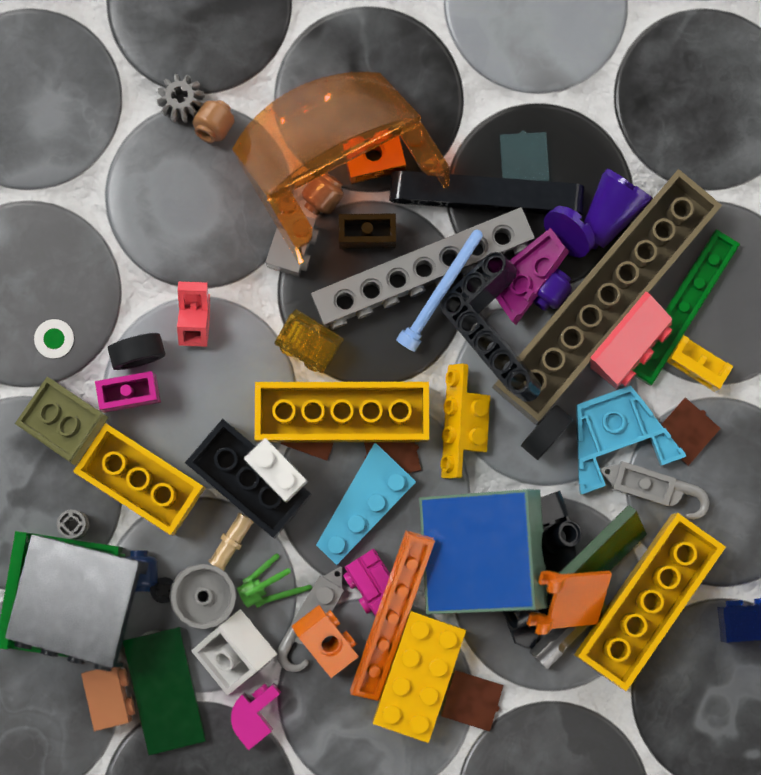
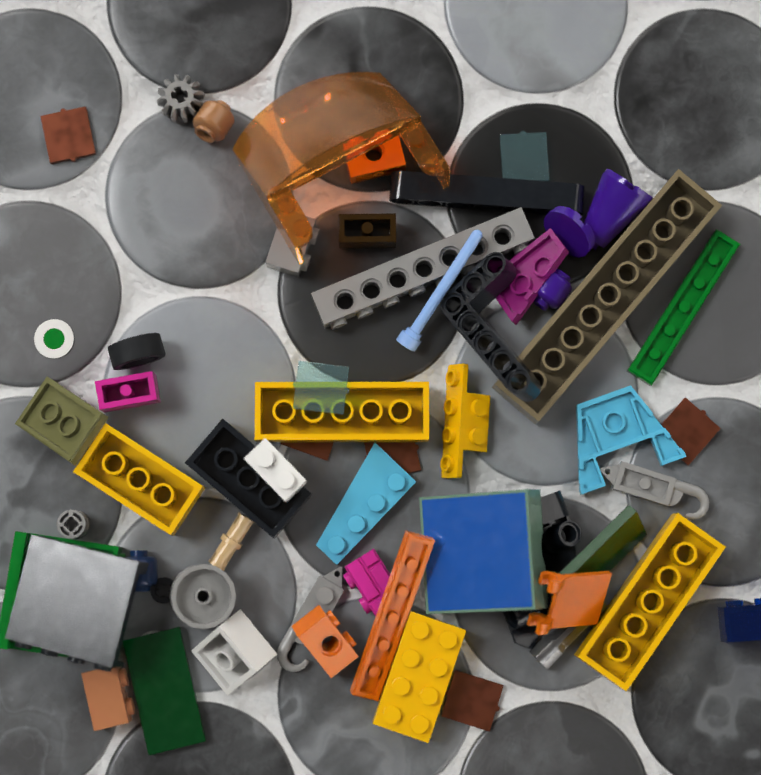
(68, 135): none -> copper piece
(193, 314): coral brick -> none
(247, 720): dark pink brick -> none
(253, 591): bright green plant -> none
(308, 341): clear yellow brick -> none
(321, 387): none -> clear light blue piece
(323, 194): medium nougat head -> none
(546, 432): black tyre -> none
(631, 342): coral slope -> none
(699, 364): yellow hinge -> none

